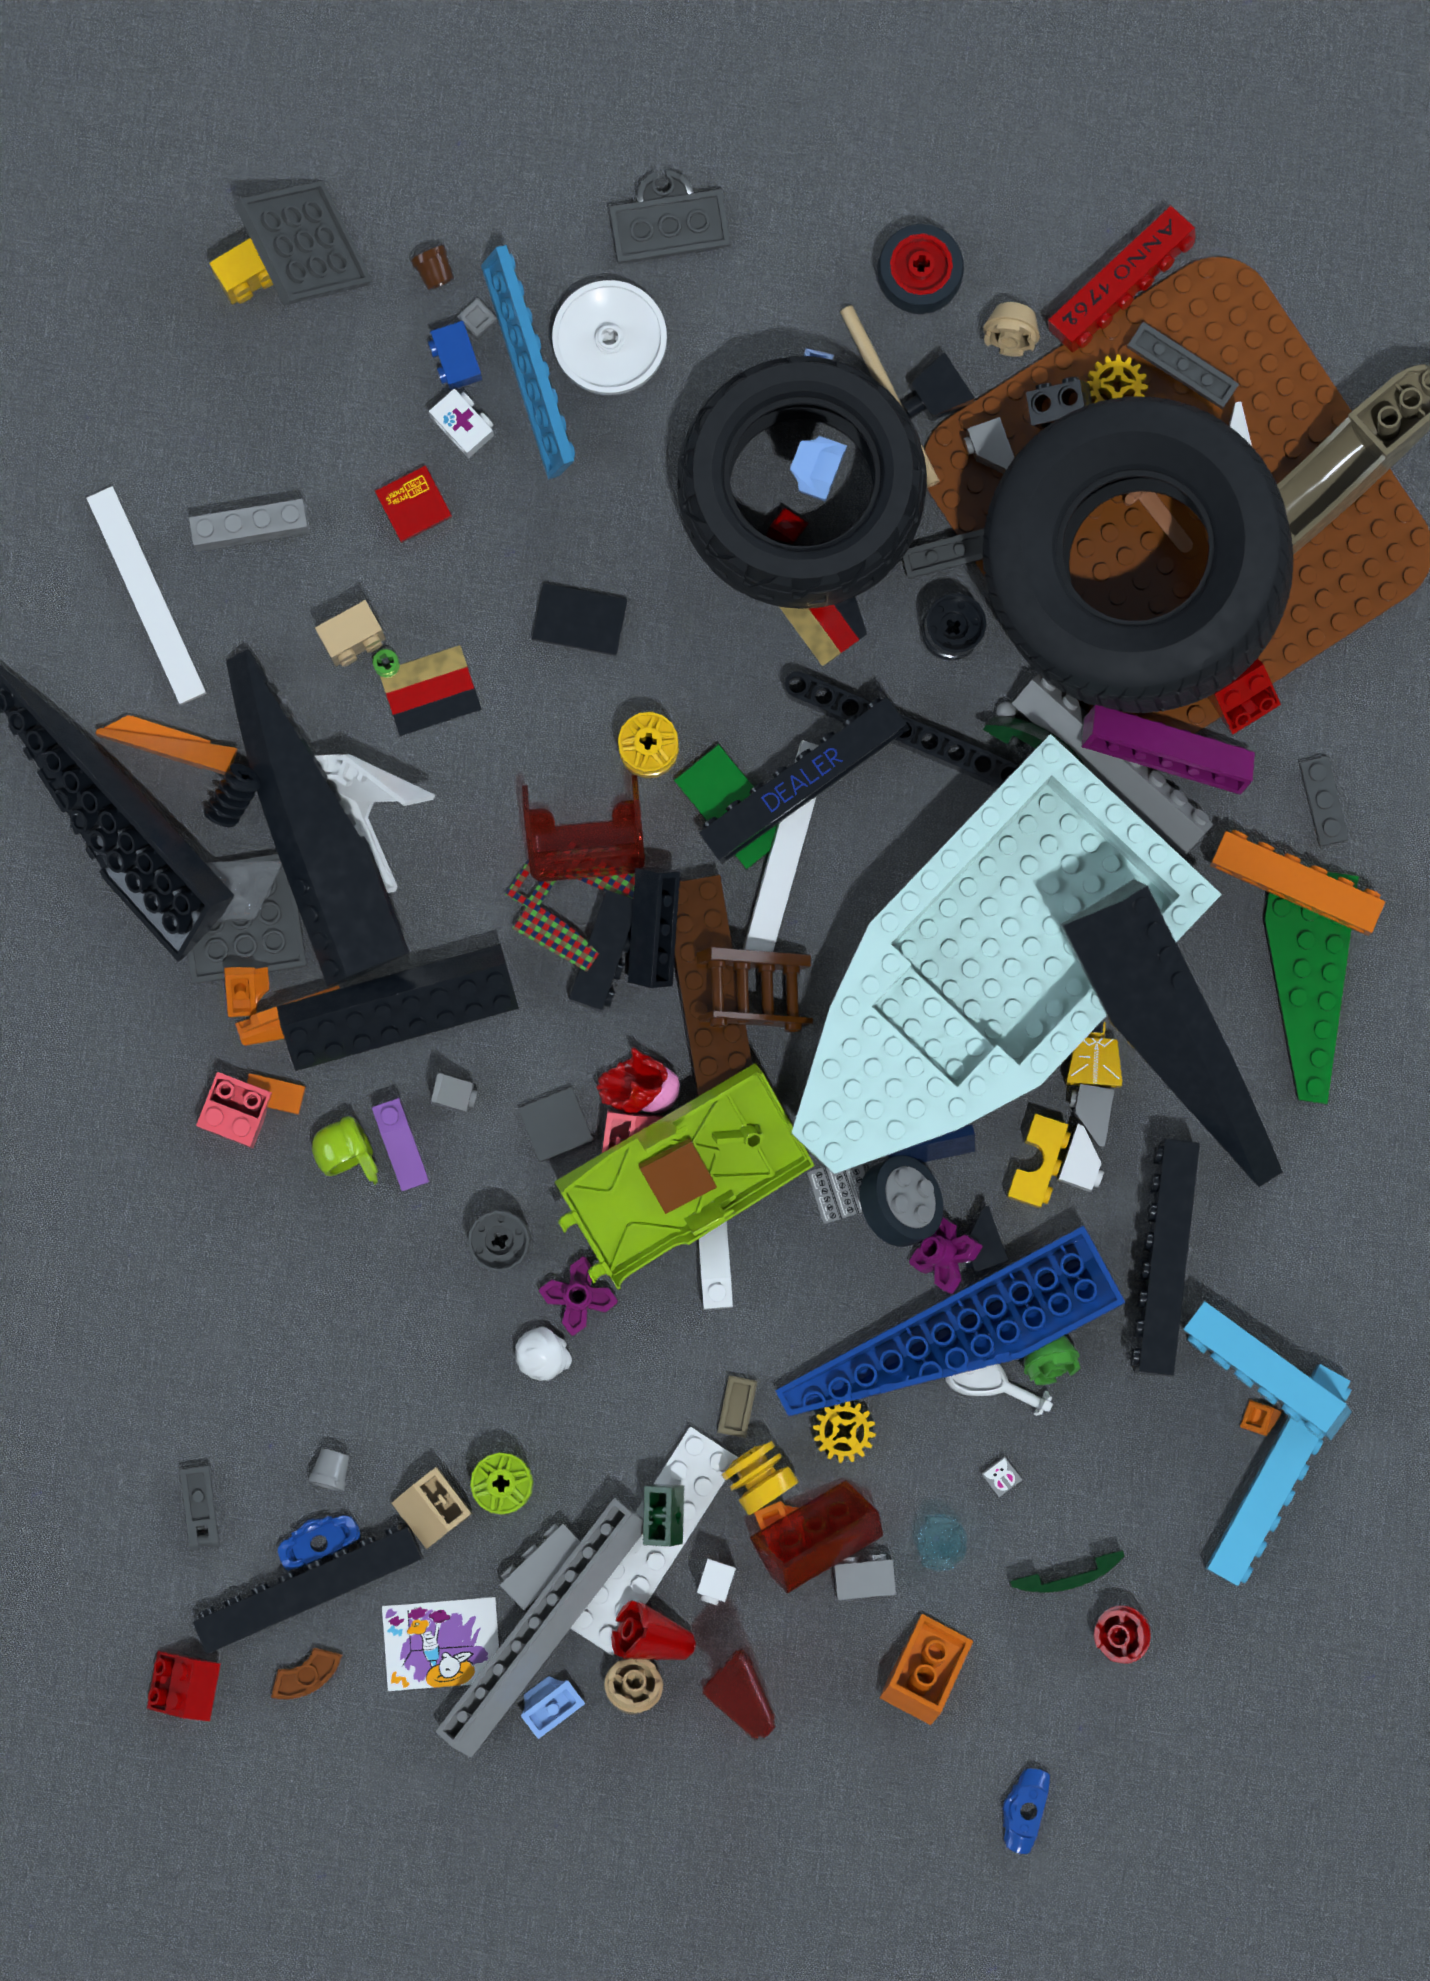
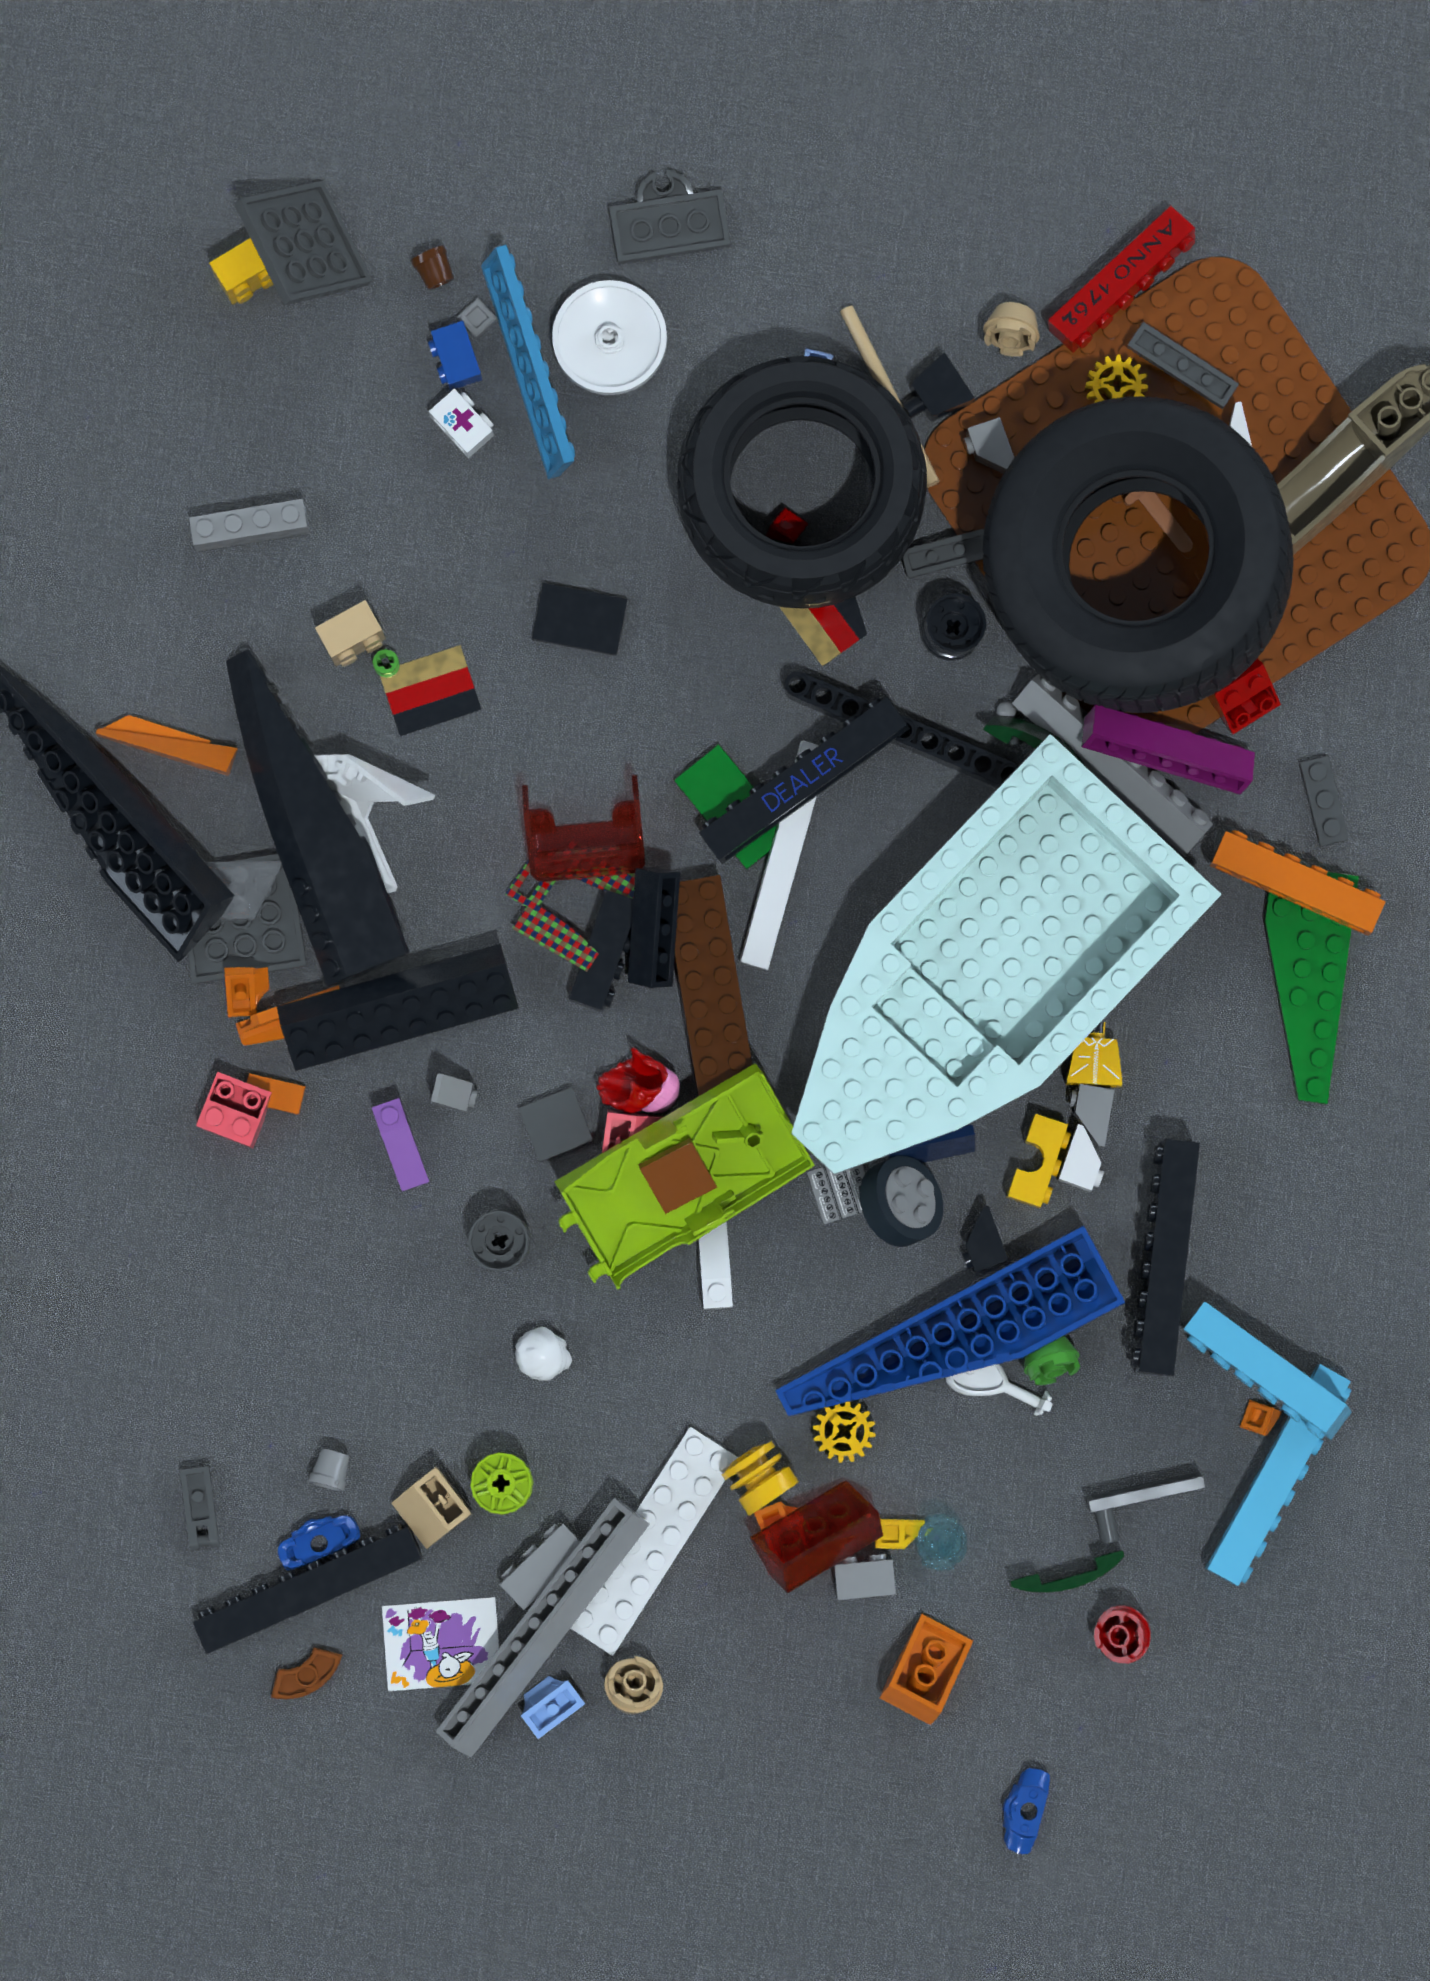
(146, 595): white tile -> none
(183, 1686): red slope -> none
(232, 796): black piece -> none
(343, 1147): lime piece -> none
(413, 504): red tile -> none
(562, 1294): magenta plant -> none
(650, 1635): red cone -> none
(659, 757): yellow wheel -> none
(663, 1515): dark green brick -> none
(715, 1581): white brick -> none
(737, 1406): dark tan tile -> none
(741, 1694): clear red windscreen -> none
(766, 963): reddish brown fence -> none
(817, 466): light blue slope -> none
(898, 1533): none -> yellow tile
(926, 248): wheel -> none
(943, 1253): magenta plant -> none
(1001, 1476): tile -> none
(1059, 399): black brick -> none
(1105, 1502): none -> piece
(1166, 1019): black wedge -> none

